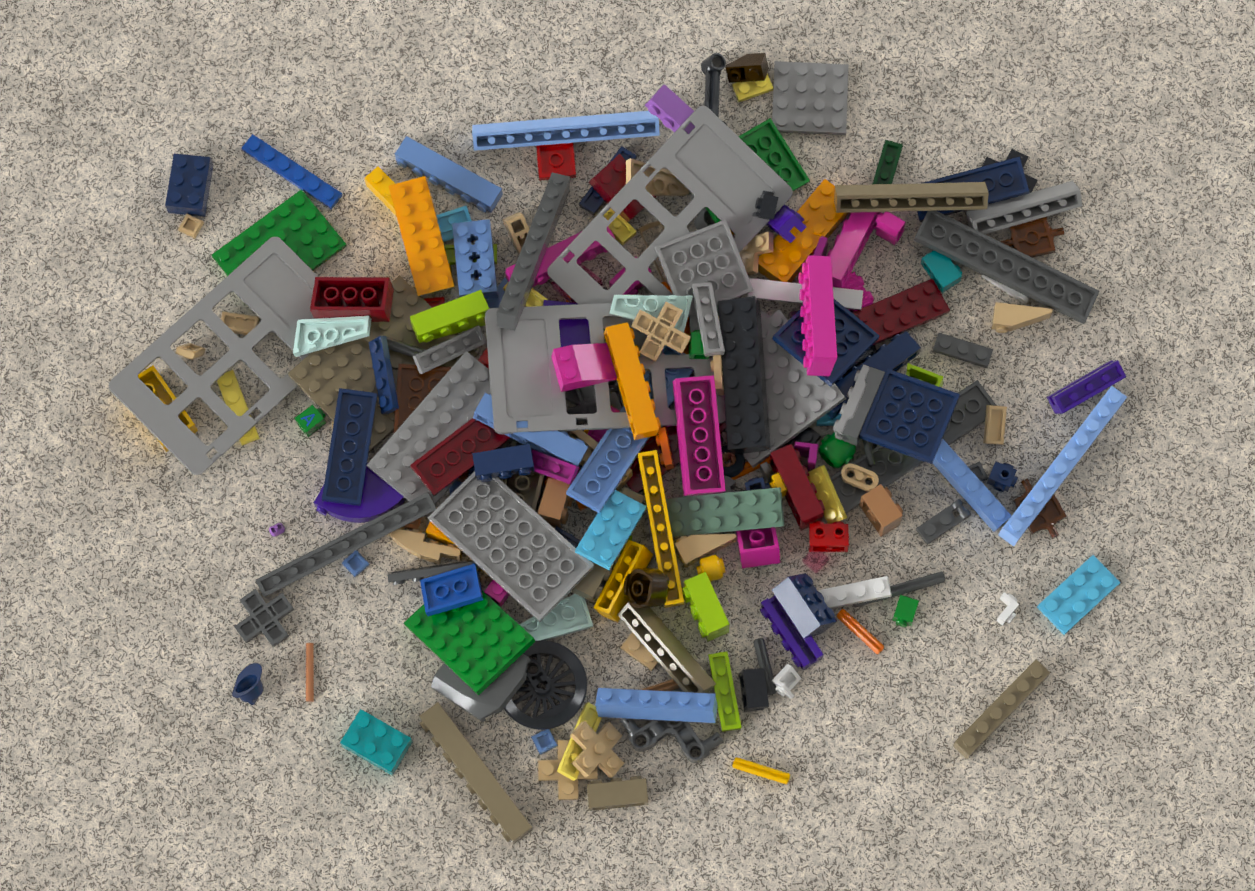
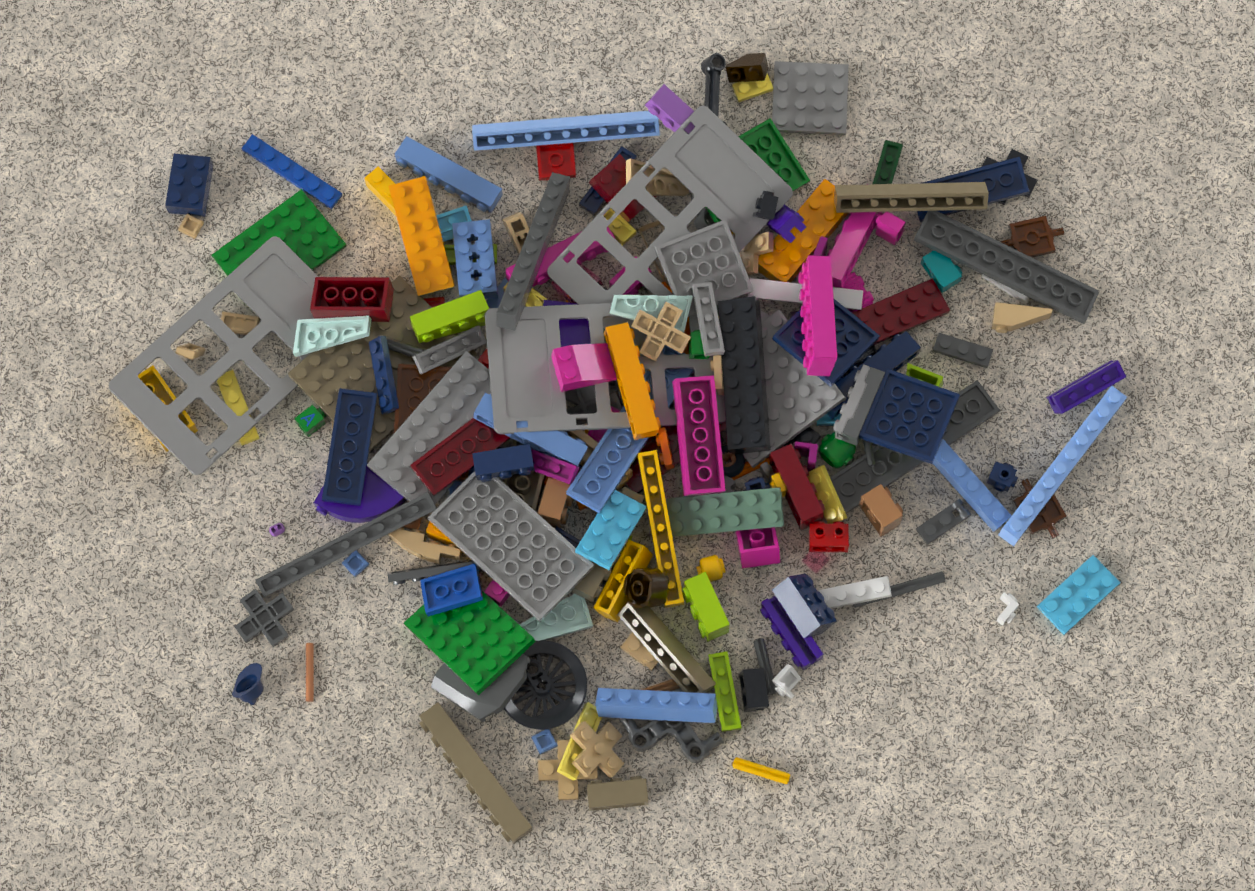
(376, 742): teal brick -> none
(695, 547): tan slope -> none
(860, 476): tan plate -> none
(860, 631): orange axle -> none
(905, 611): green brick -> none
(979, 471): dark grey tile -> none
(995, 424): tan tile -> none
(1001, 709): dark tan brick -> none
(1025, 208): light grey brick -> none

